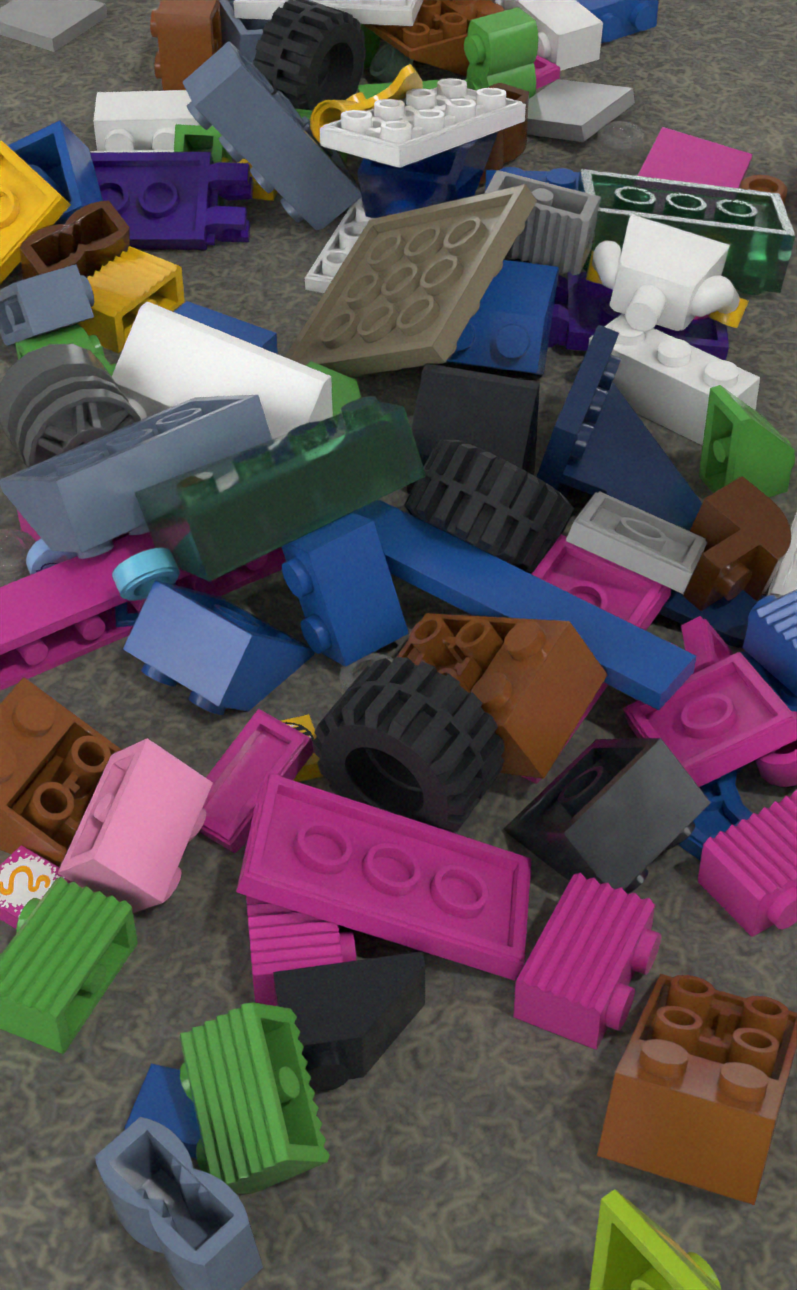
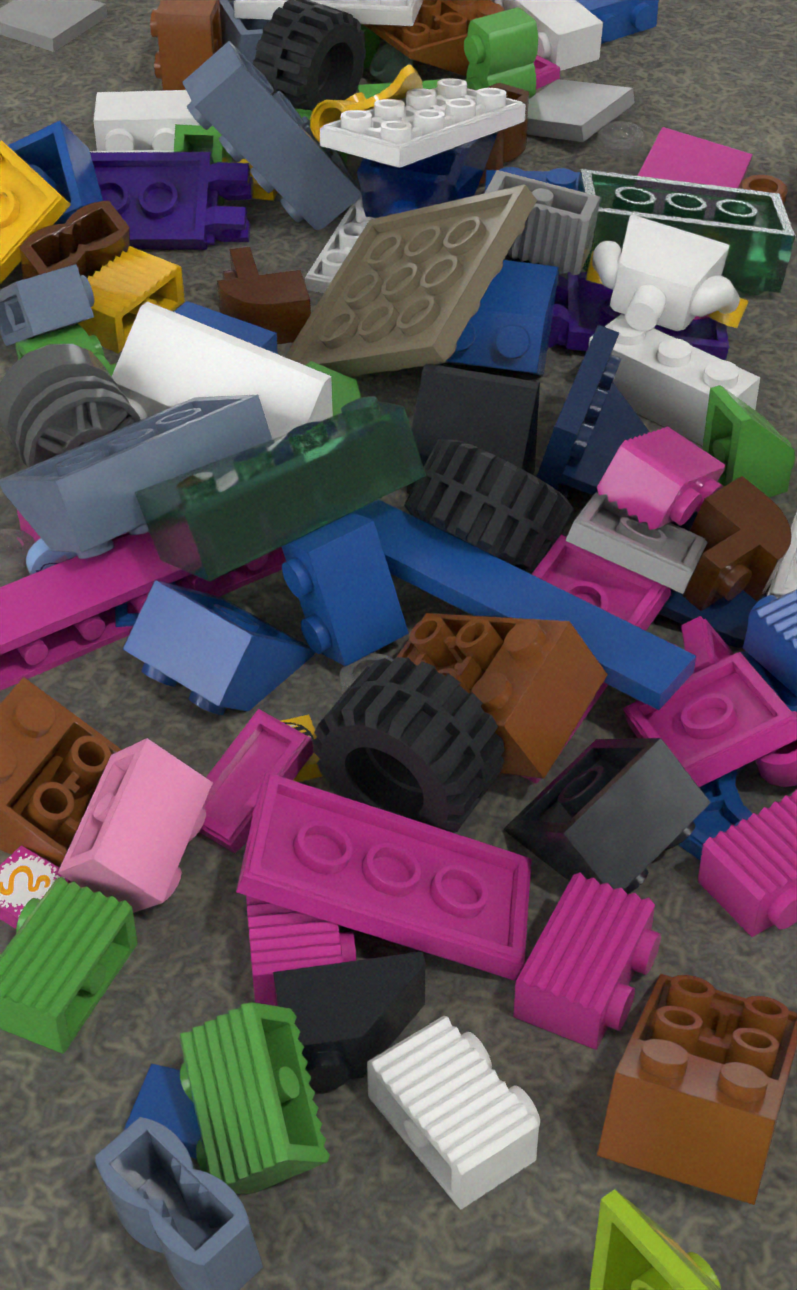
(137, 574): medium azure tile -> none
(267, 300): none -> reddish brown brick
(454, 1110): none -> white brick
(661, 478): none -> dark pink brick

